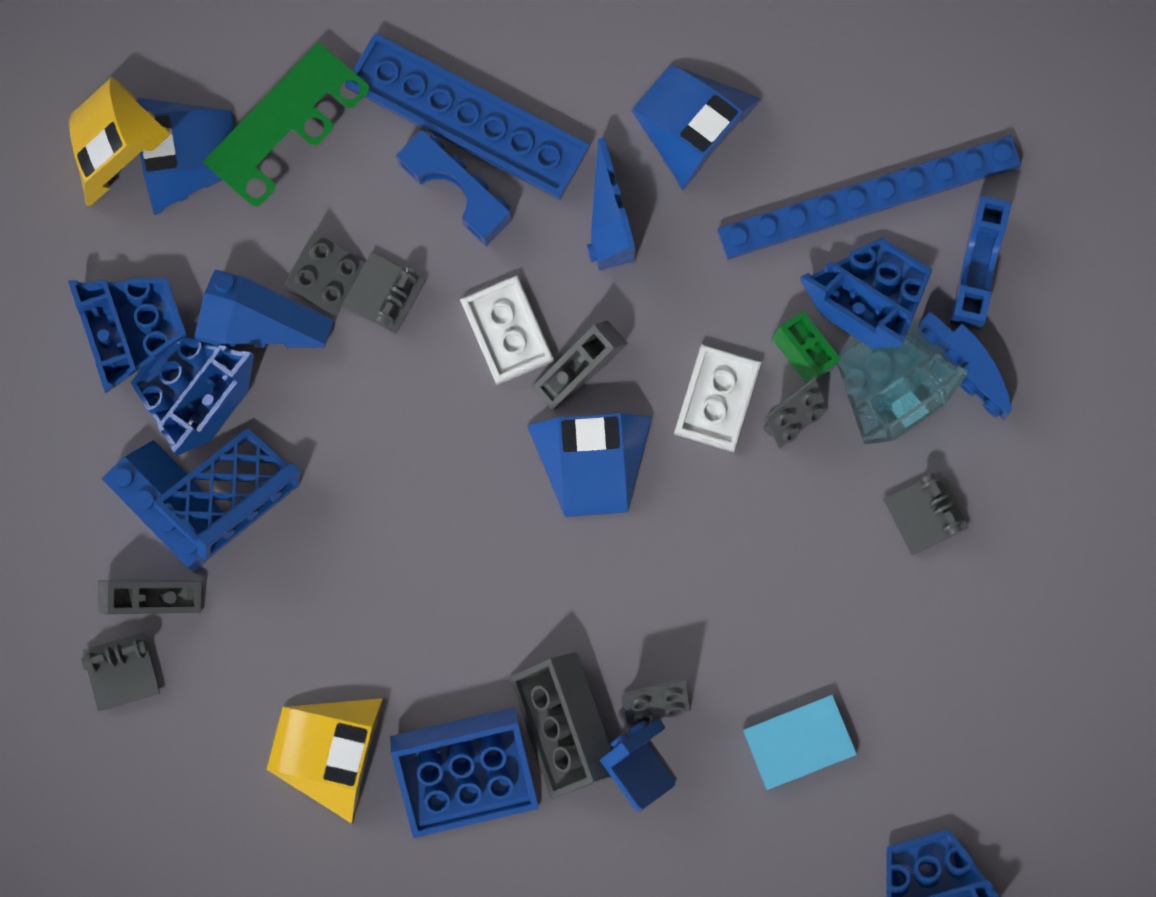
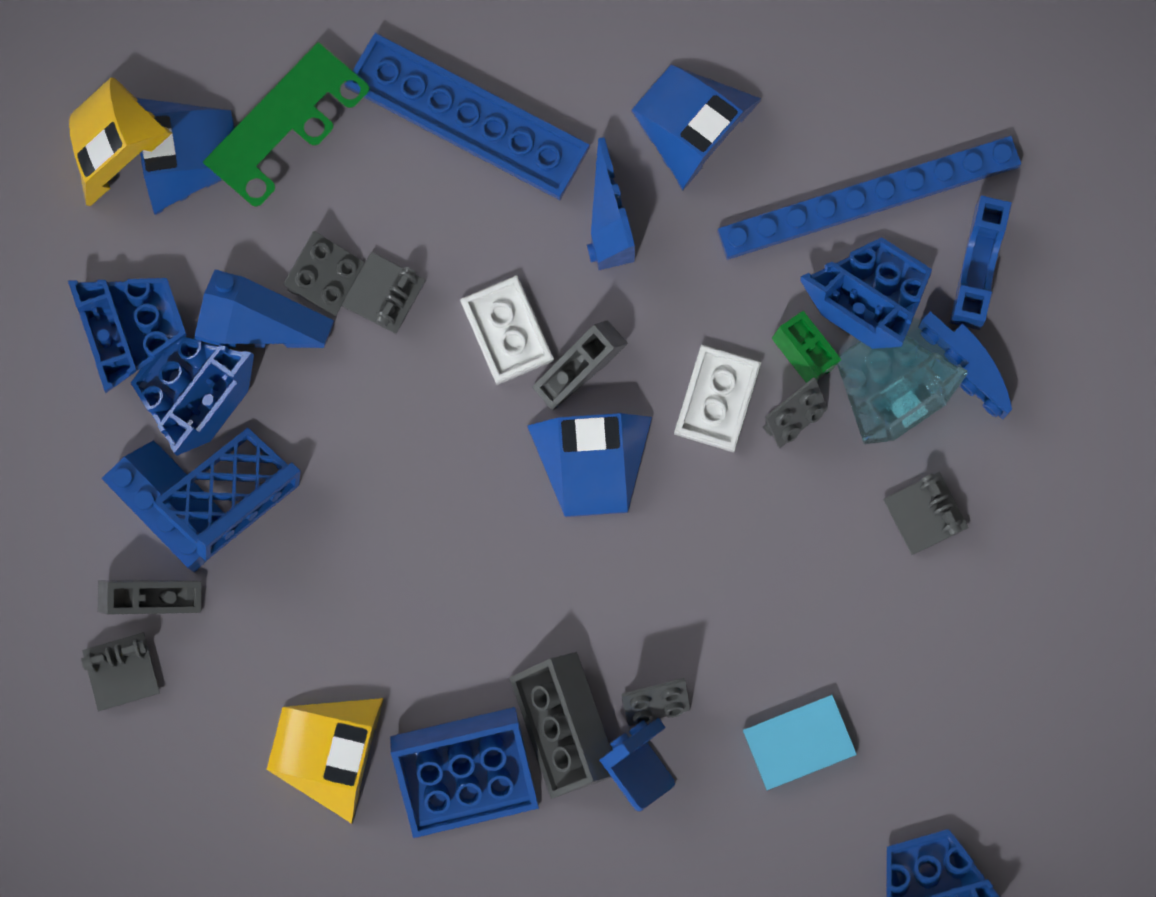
(427, 161): blue arch -> none

